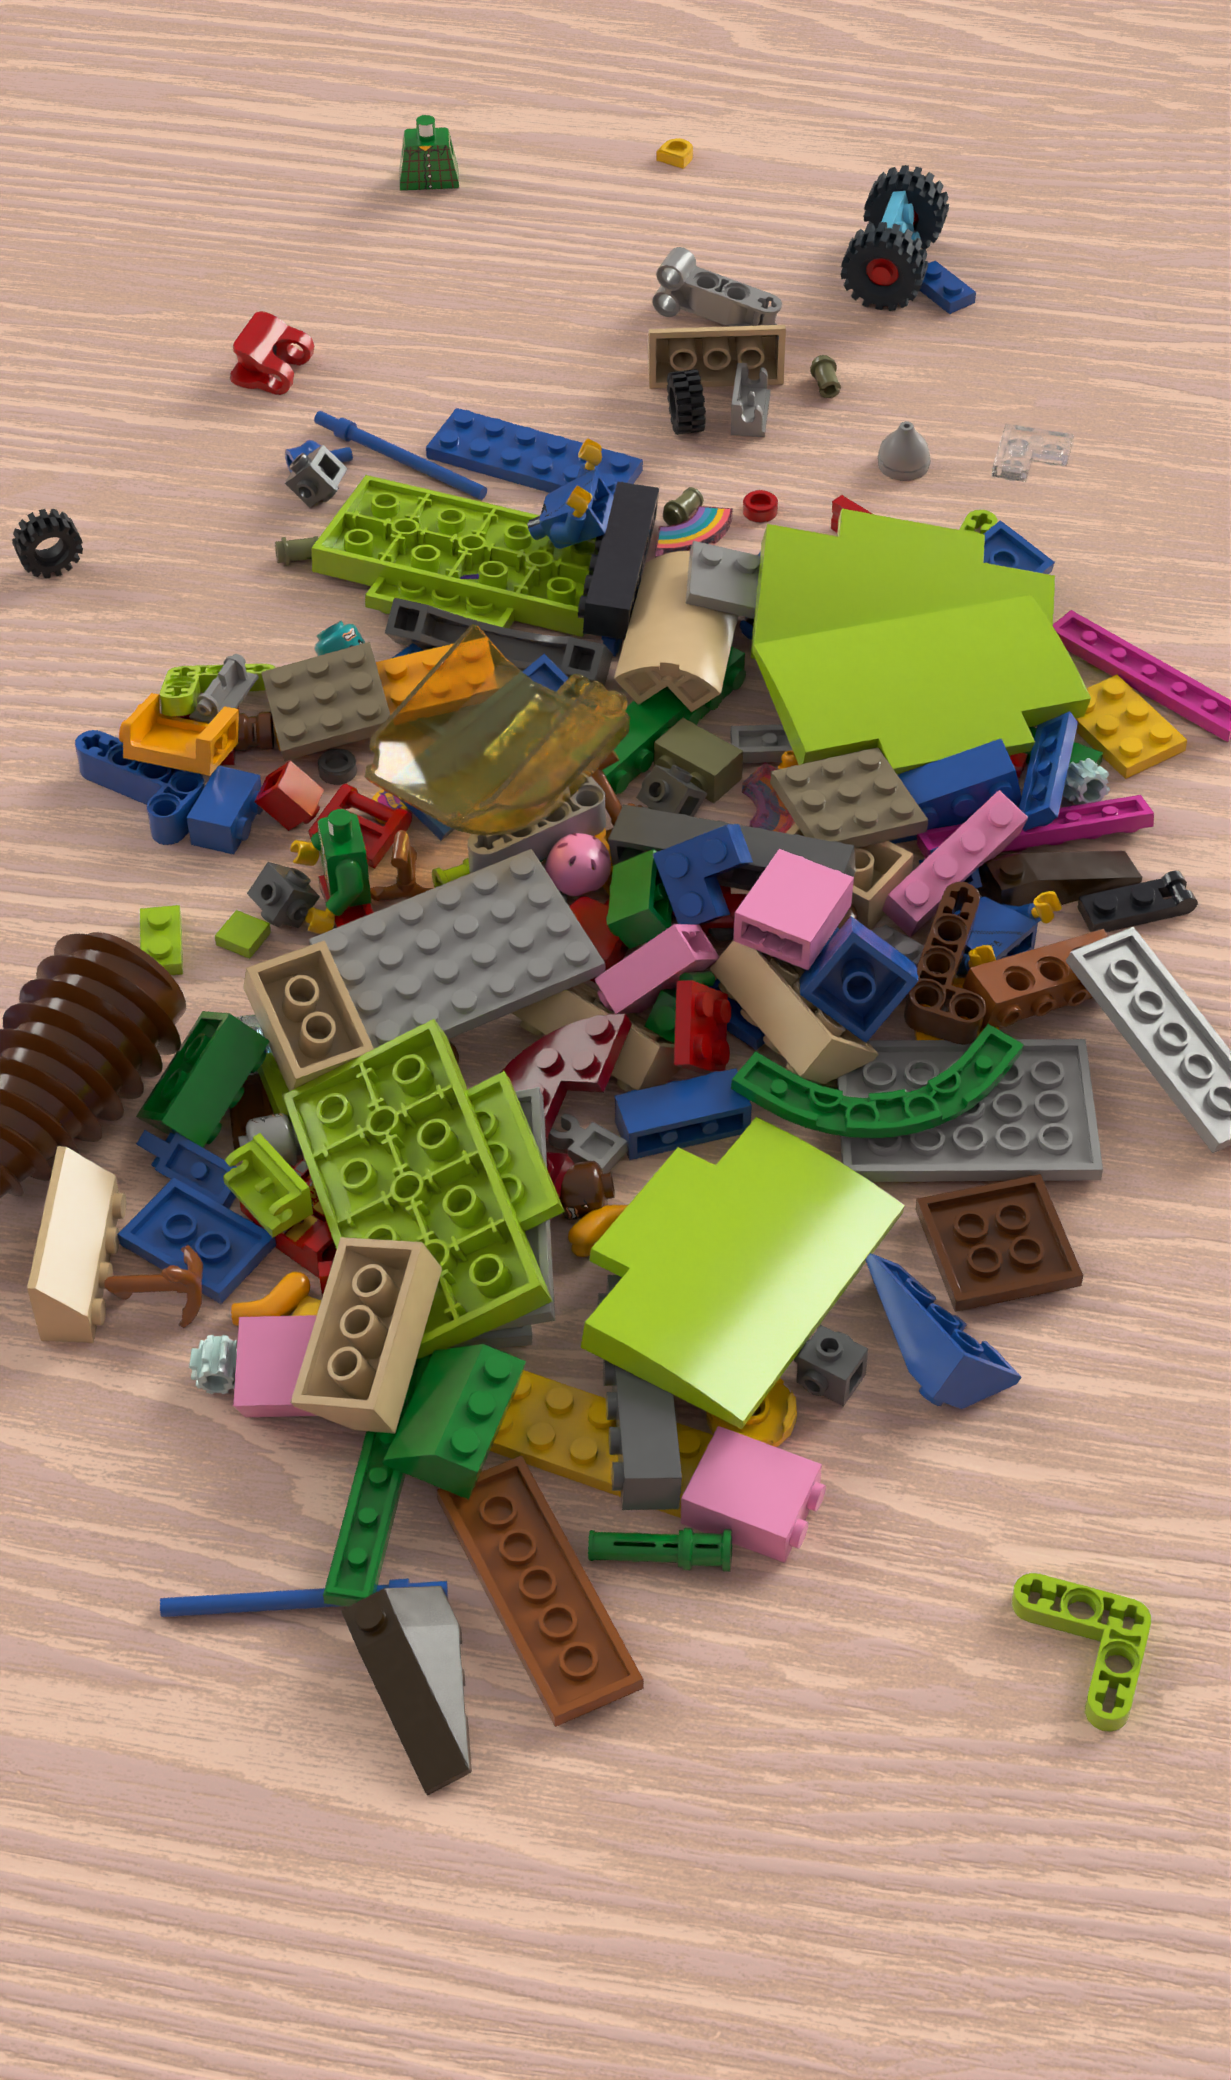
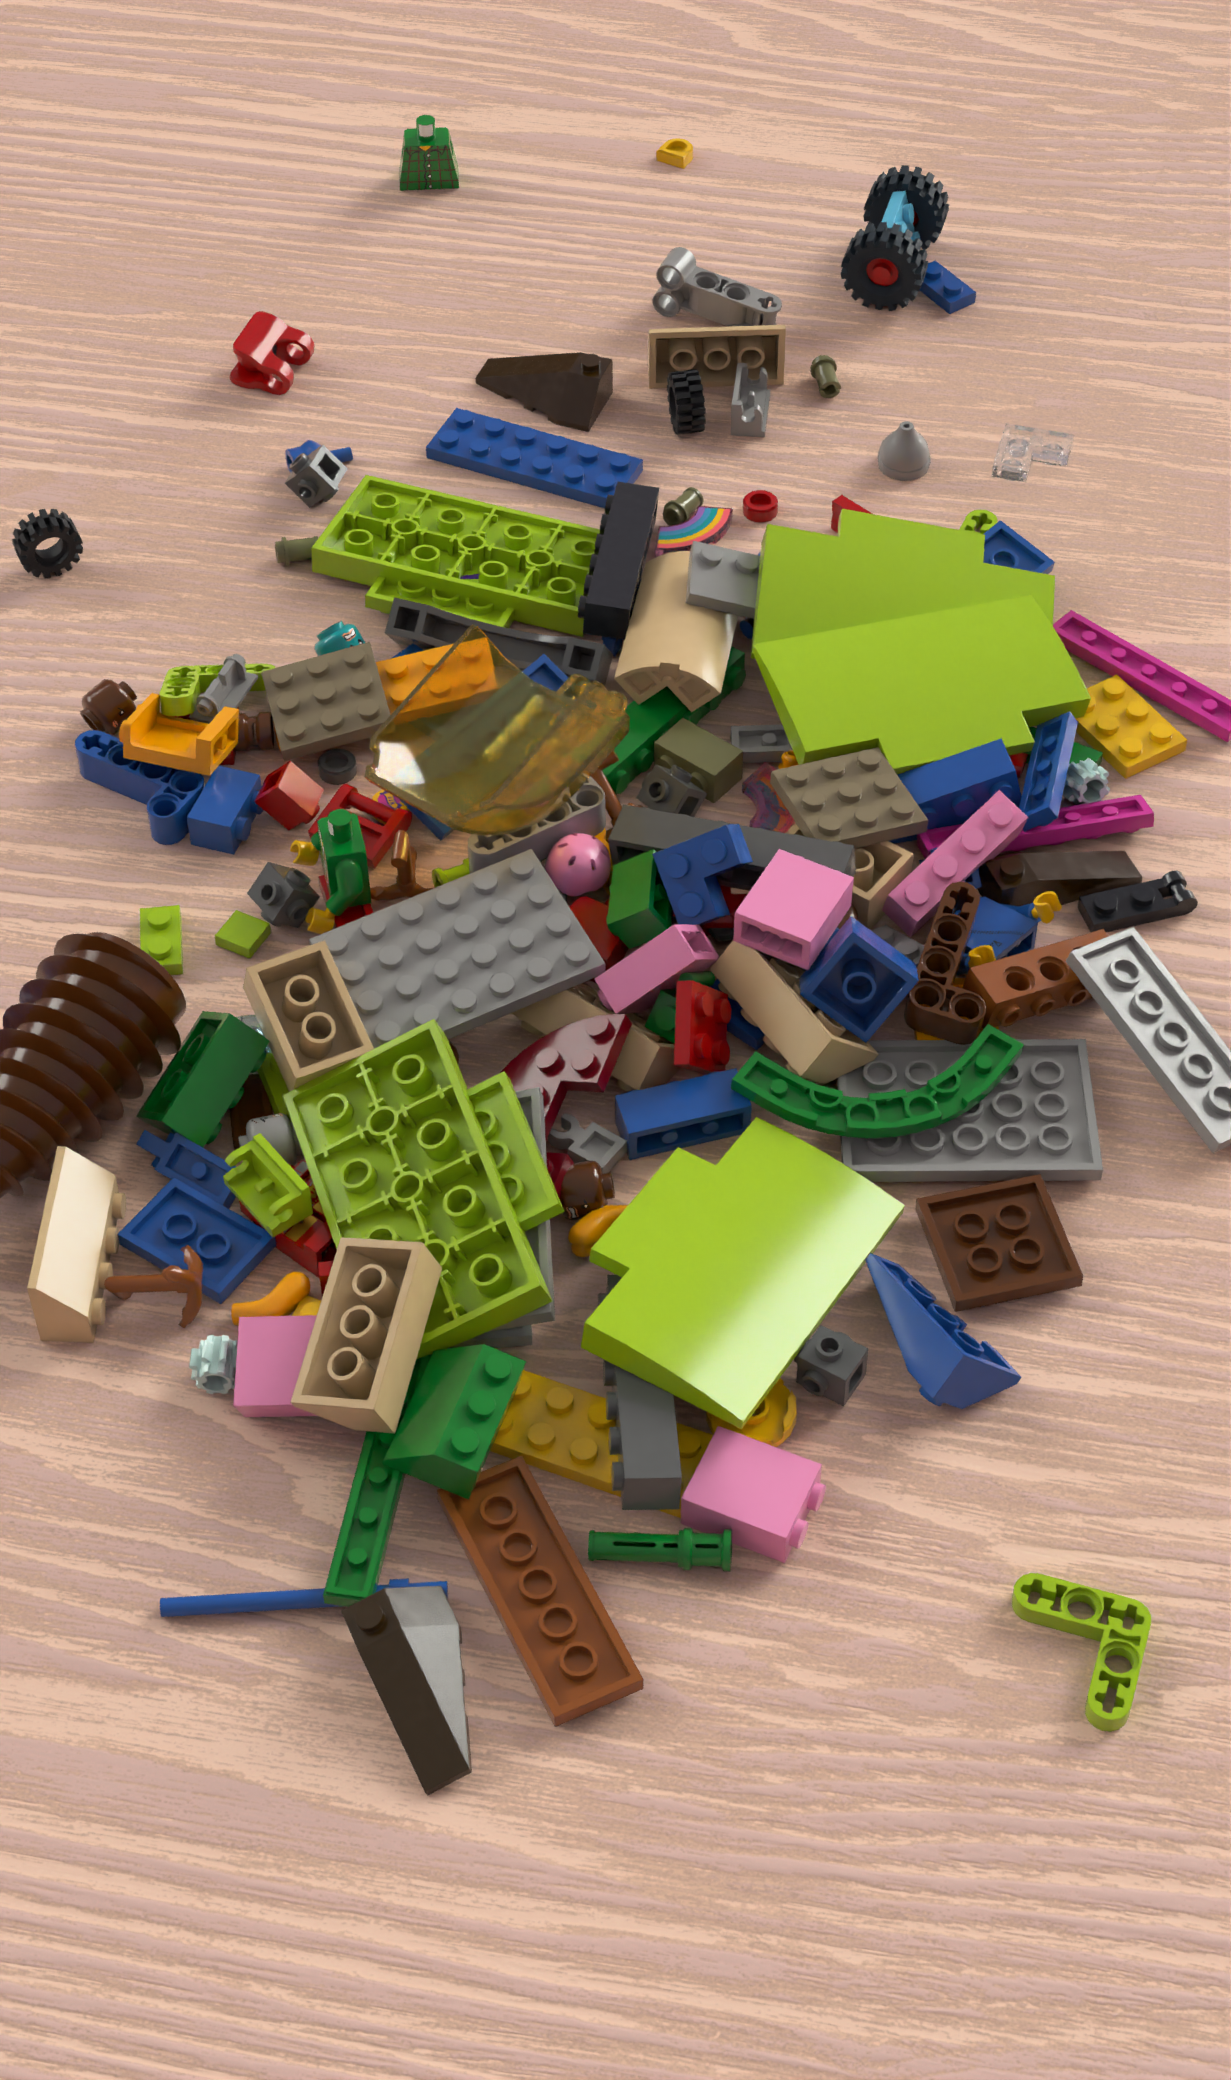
(108, 706): none -> reddish brown head
(348, 431): blue bar -> none
(563, 386): none -> dark brown wedge
(578, 508): blue torso -> none

